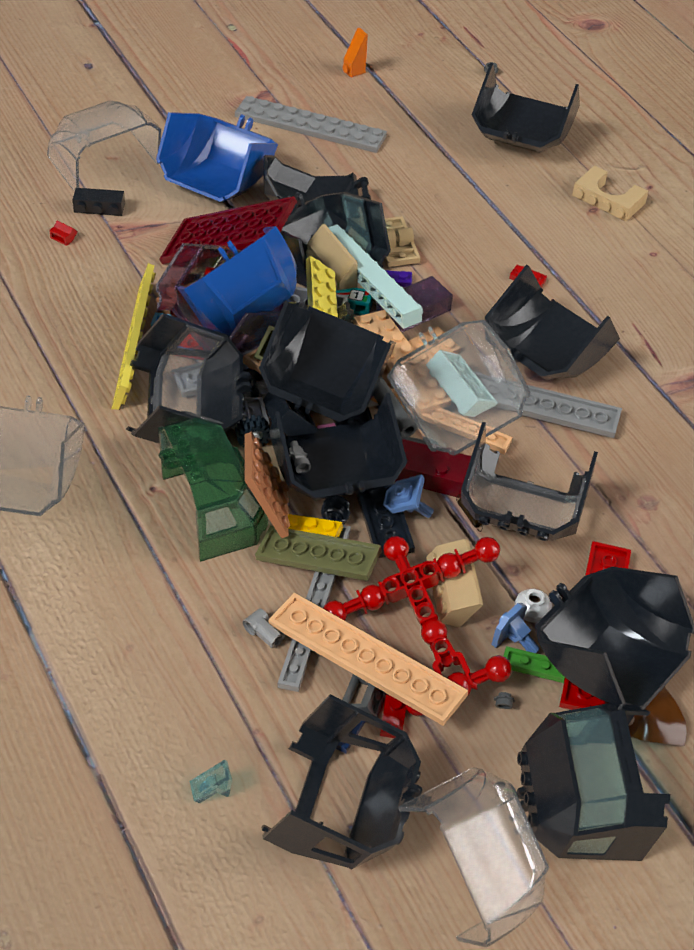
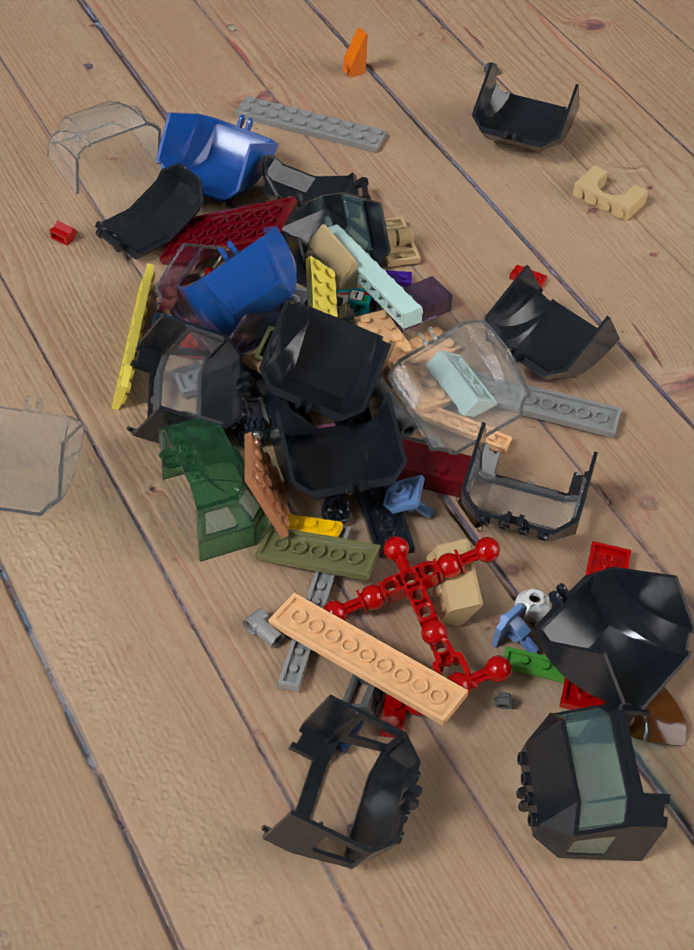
(98, 201): black brick -> none
(156, 214): none -> black windscreen
(212, 781): clear light blue slope -> none
(300, 461): light grey piece -> none
(491, 848): clear windscreen -> none

